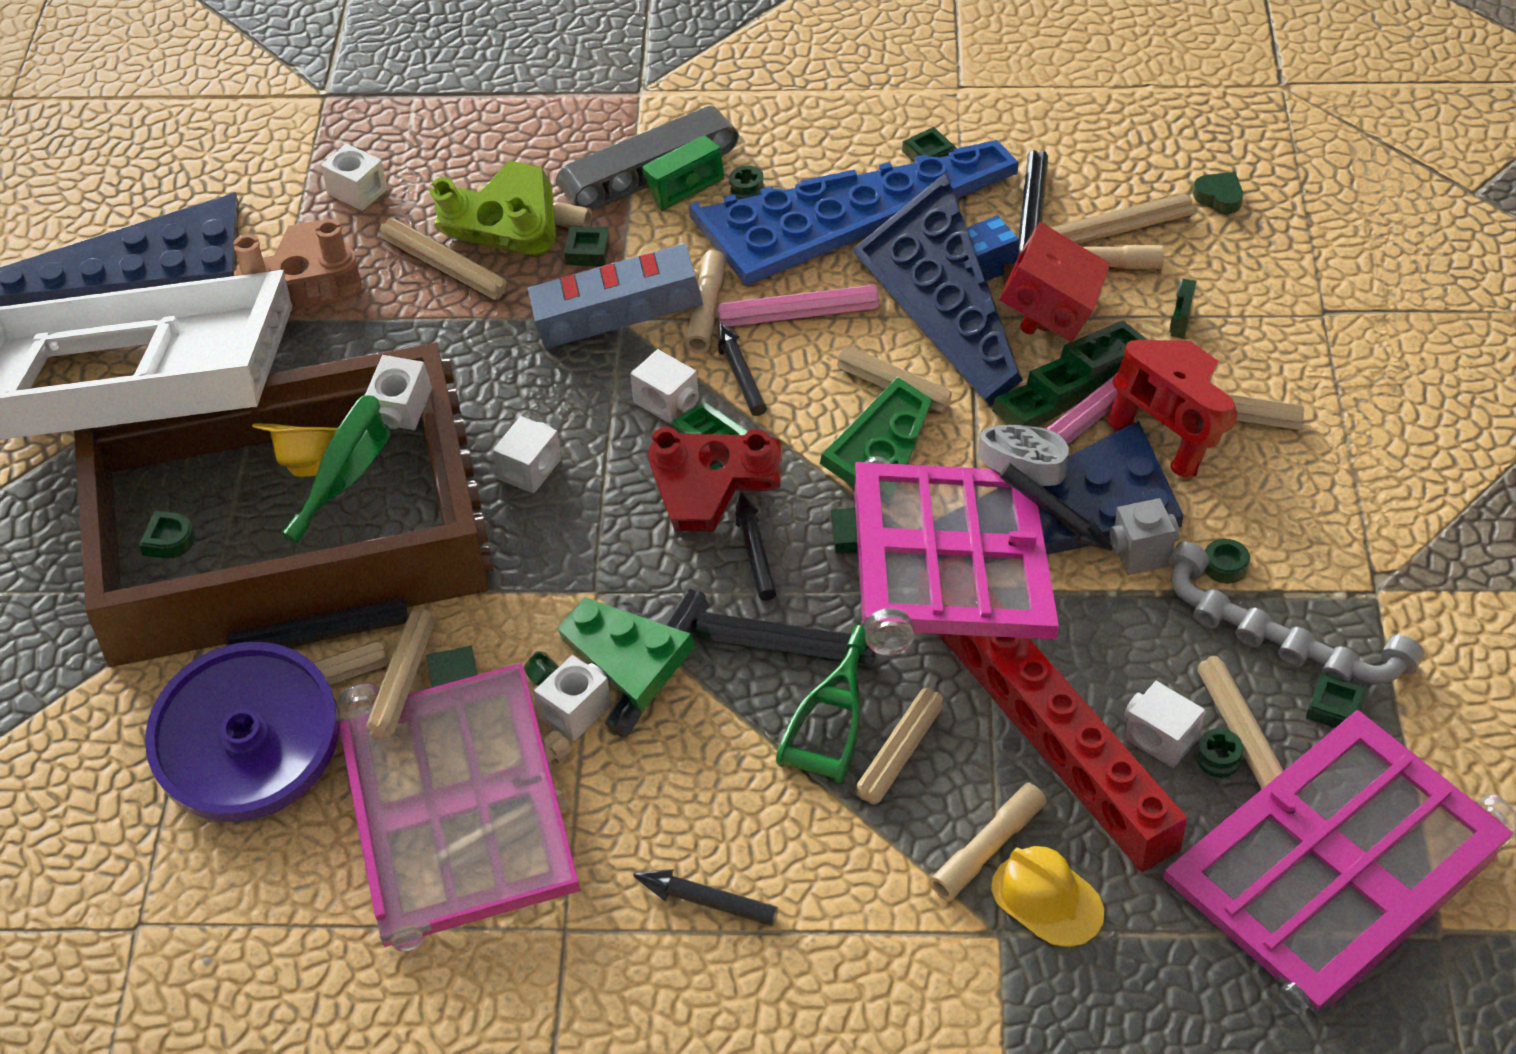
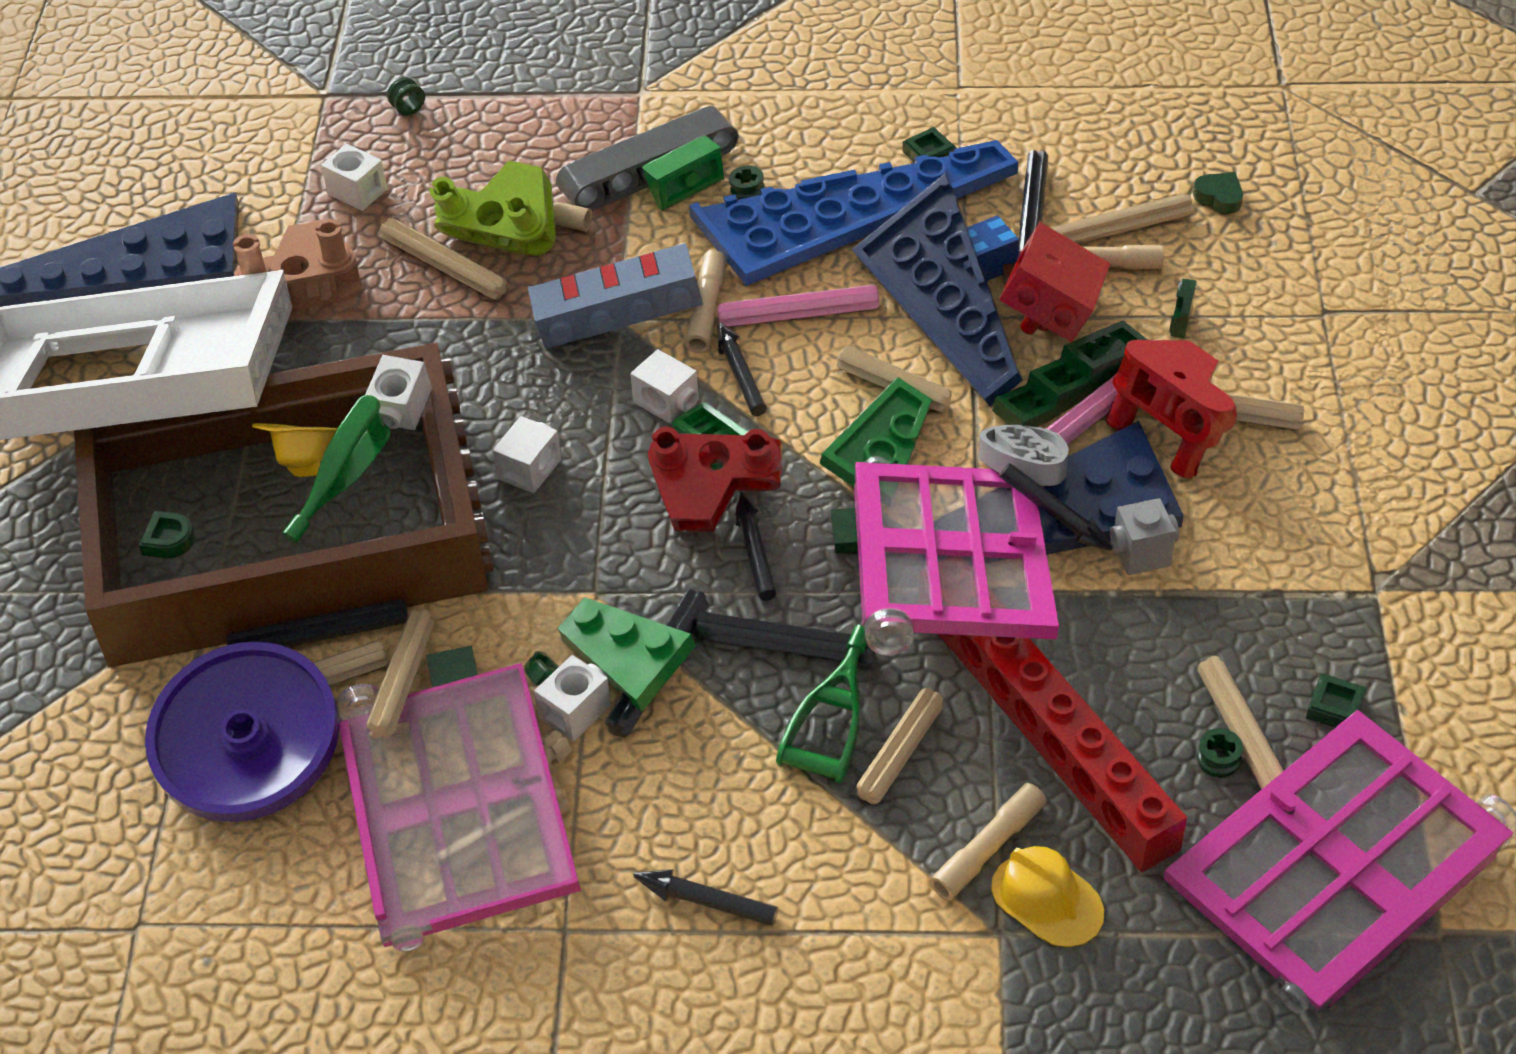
(412, 103): none -> dark green bush
(587, 246): dark green tile -> none
(1163, 723): white brick -> none
(1189, 561): light grey bar -> none
(1227, 561): dark green tile -> none

